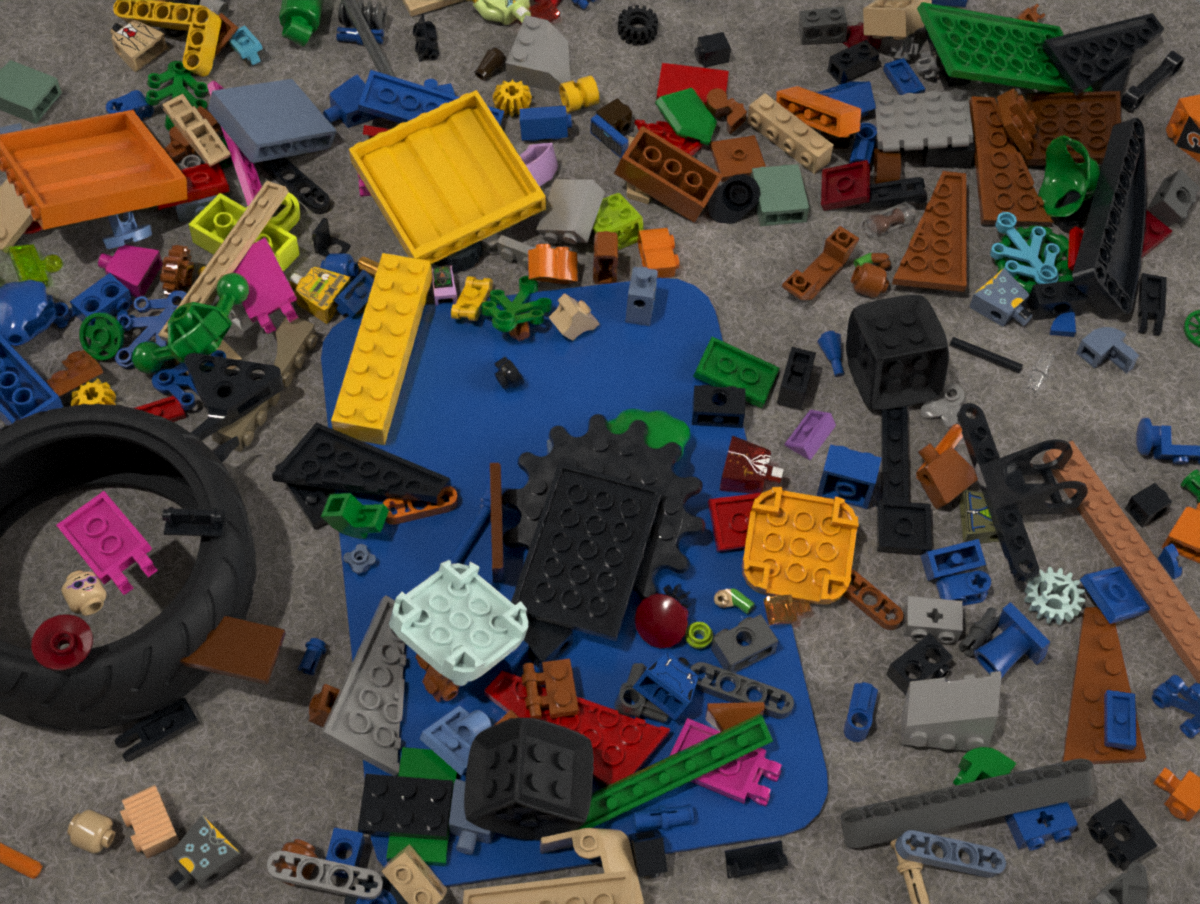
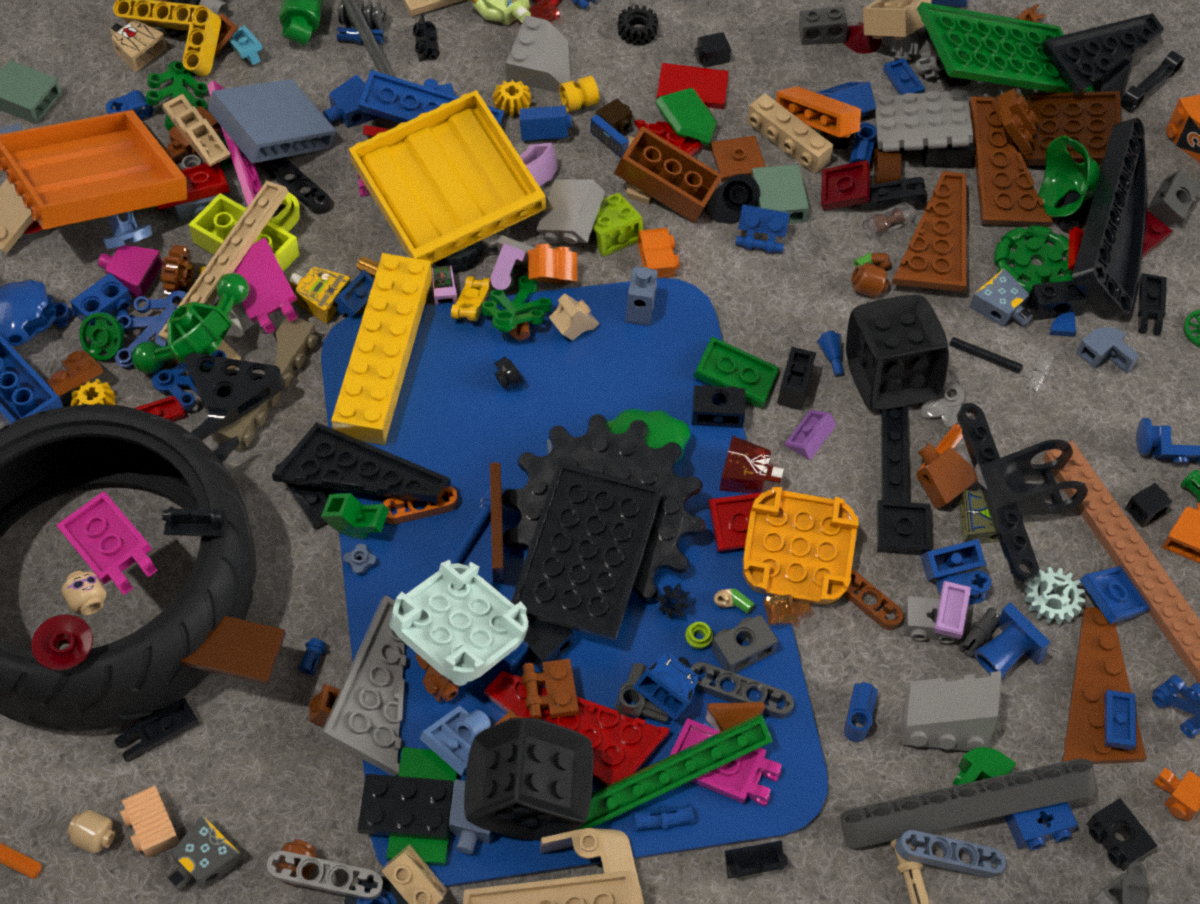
(29, 266): clear neon green plate -> none
(322, 239): black bracket -> none
(342, 264): blue head -> none
(345, 840): blue brick -> none
(491, 62): dark brown cone -> none
(507, 266): none -> lavender leg
(605, 257): dark orange brick -> none
(648, 853): black brick -> none
(661, 620): dark red dish -> none
(721, 106): dark orange leg -> none
(762, 221): none -> blue plate
(832, 259): dark orange slope -> none
(849, 476): blue brick -> none
(853, 62): black brick -> none
(915, 662): black brick -> none
(952, 610): none -> lavender tile
(1005, 224): medium azure plant -> none
(1169, 561): blue tile -> none

